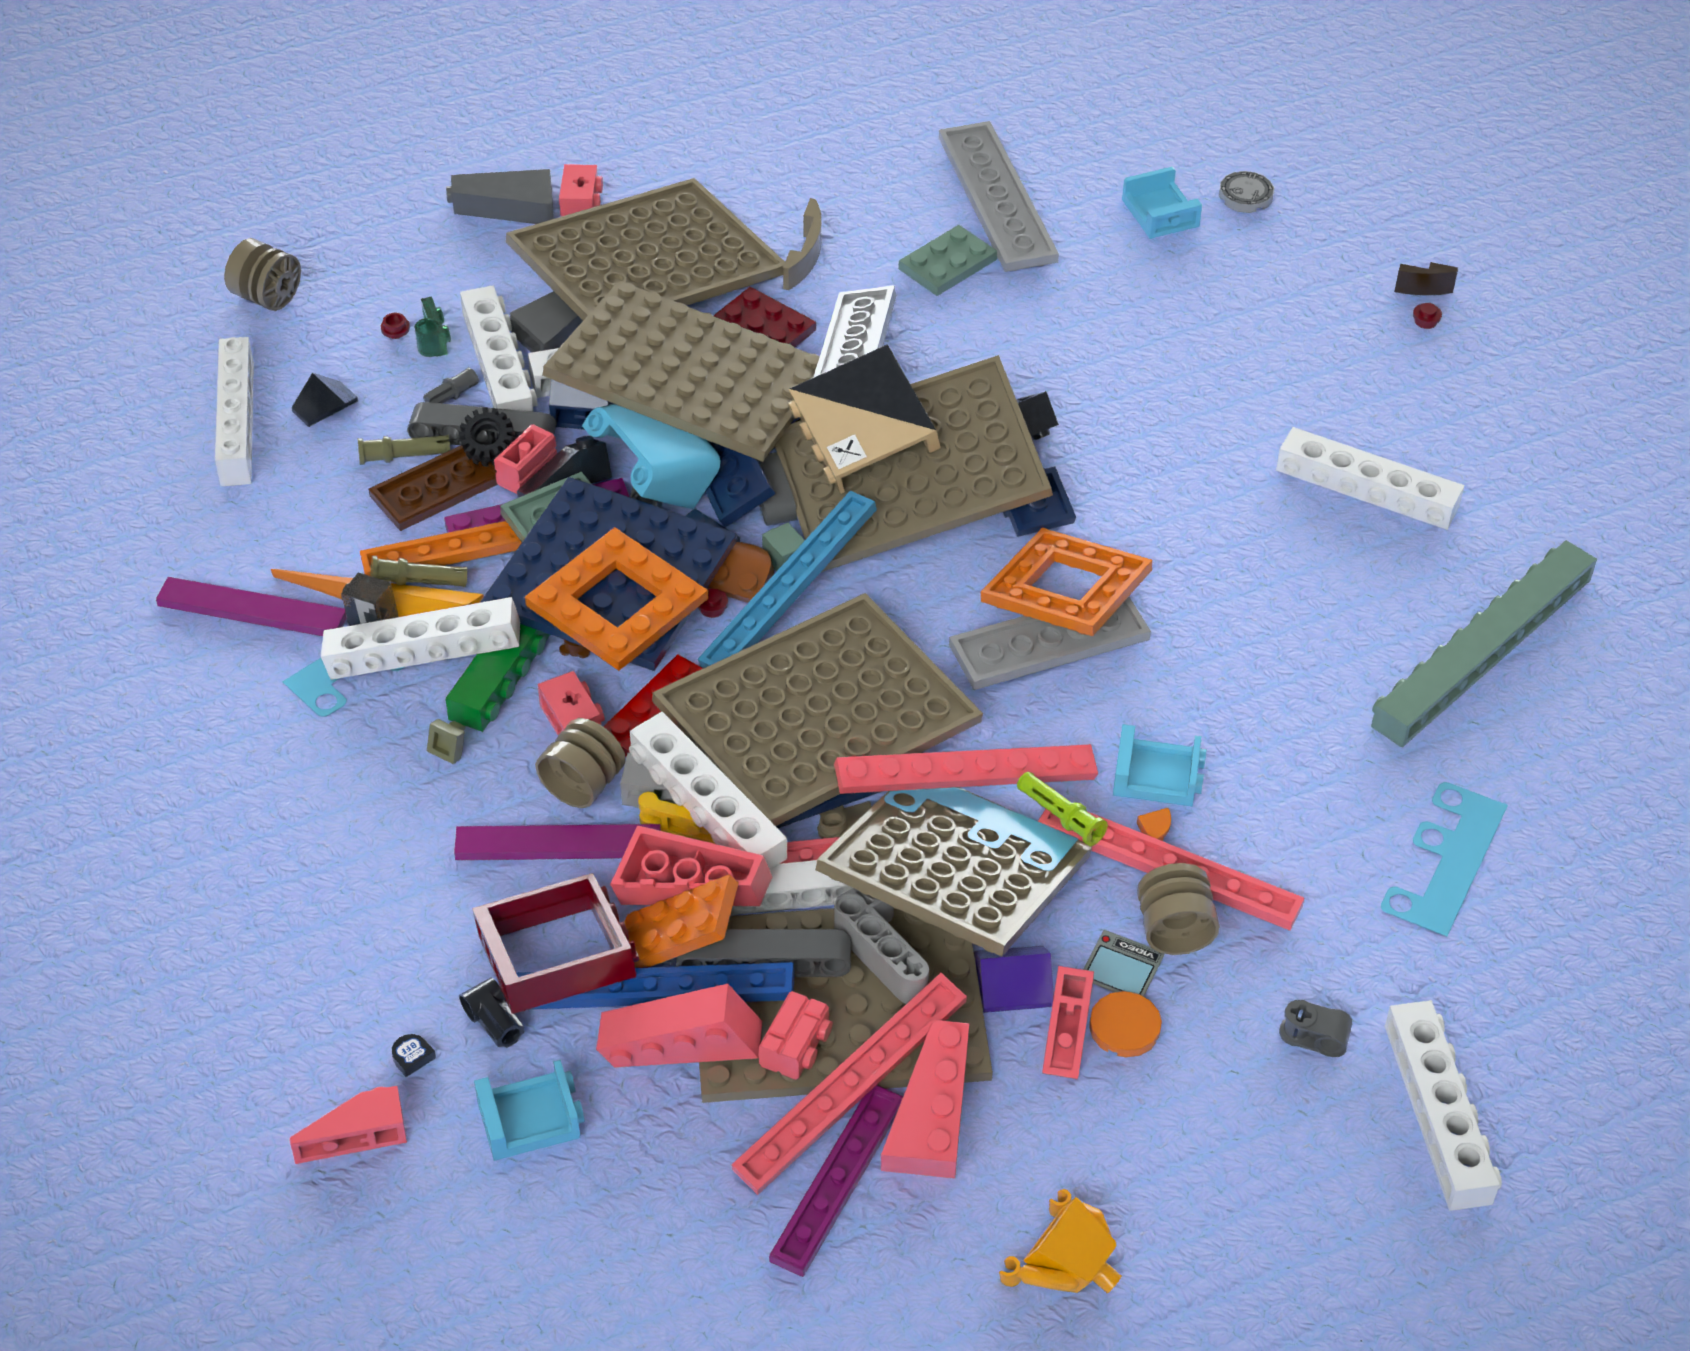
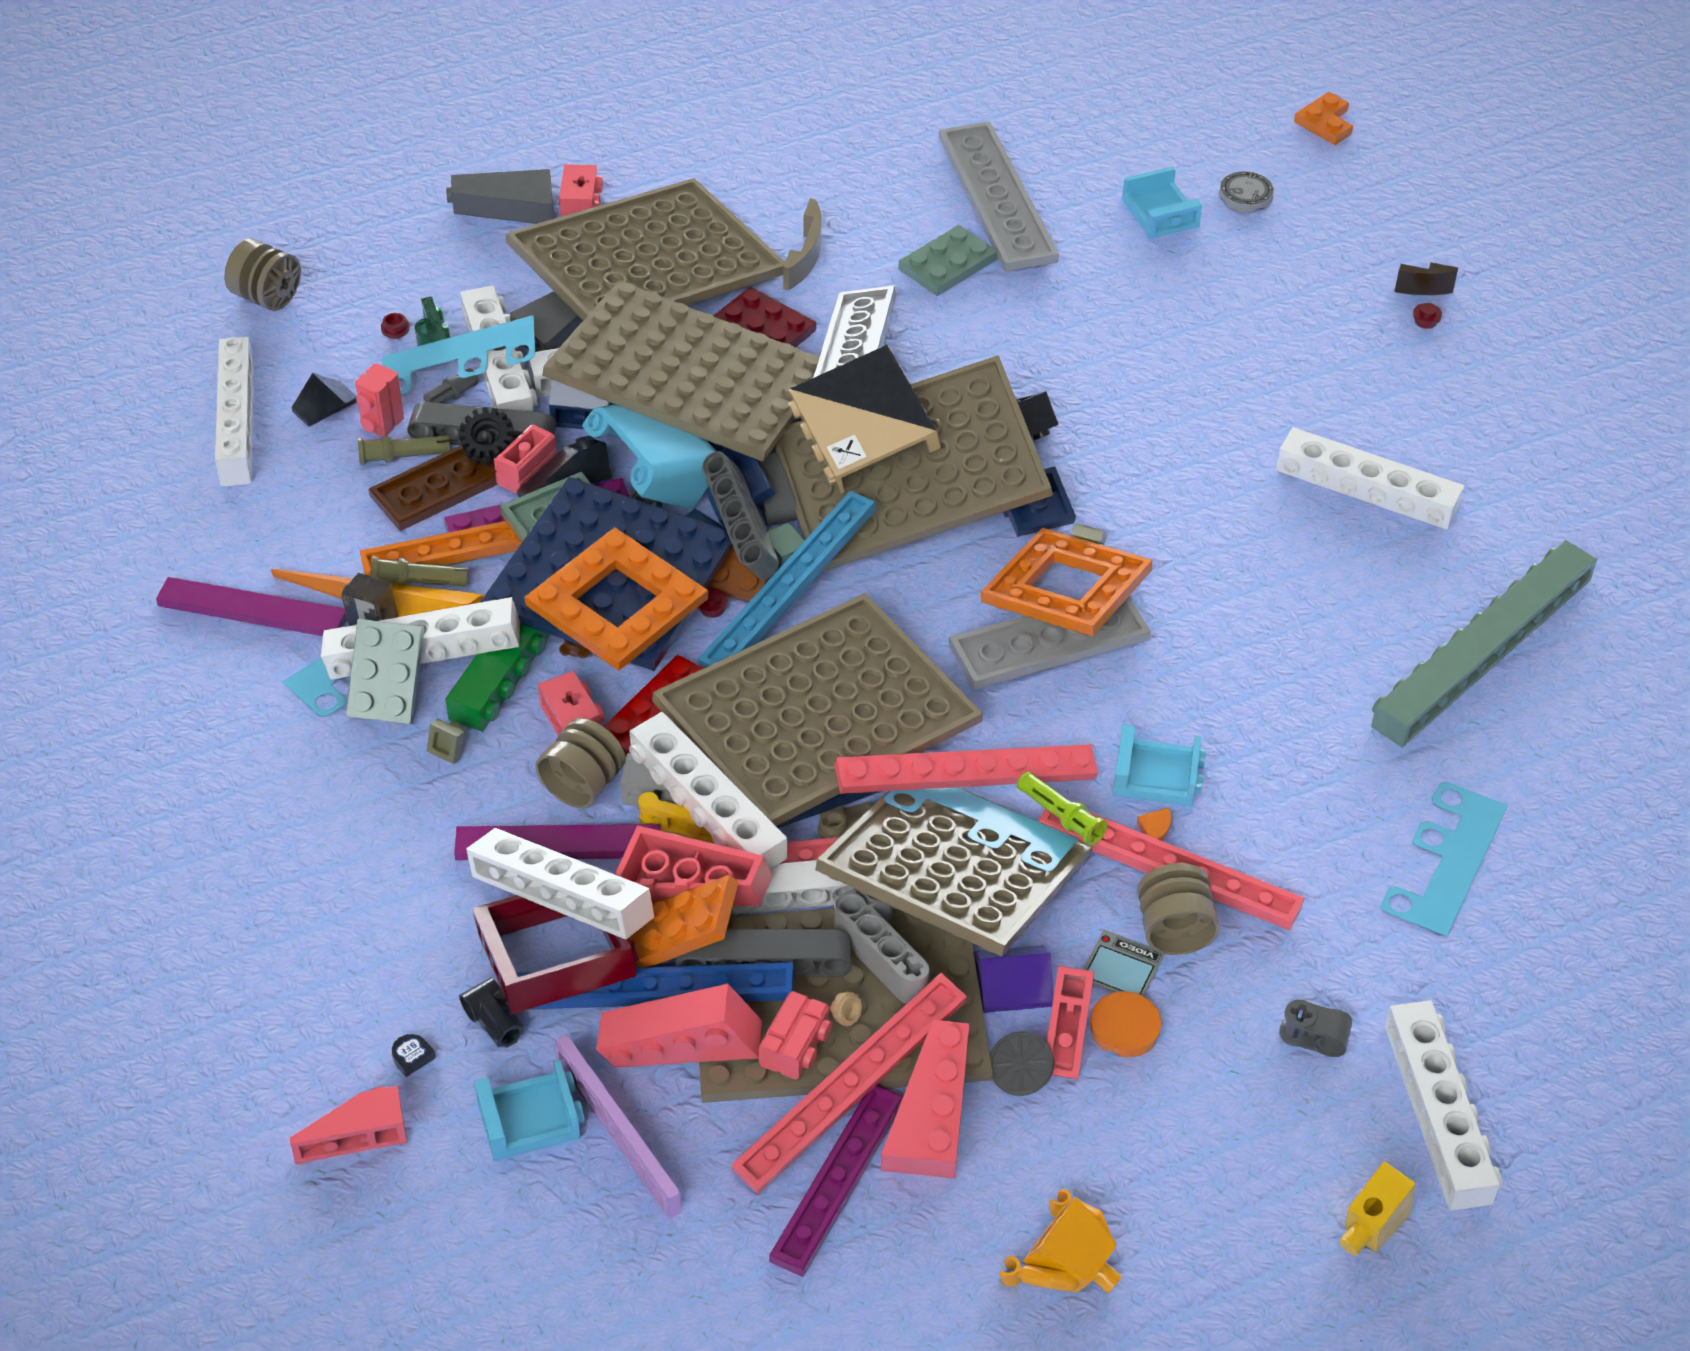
(379, 400): none -> coral brick
(385, 671): none -> plate
(464, 348): none -> medium azure piece
(561, 883): none -> white brick
(619, 1127): none -> lavender tile
(740, 515): none -> dark grey beam
(846, 1008): none -> tan piece
(1021, 1063): none -> dark grey wheel
(1089, 533): none -> tile
(1324, 119): none -> orange plate
(1378, 1210): none -> yellow torso

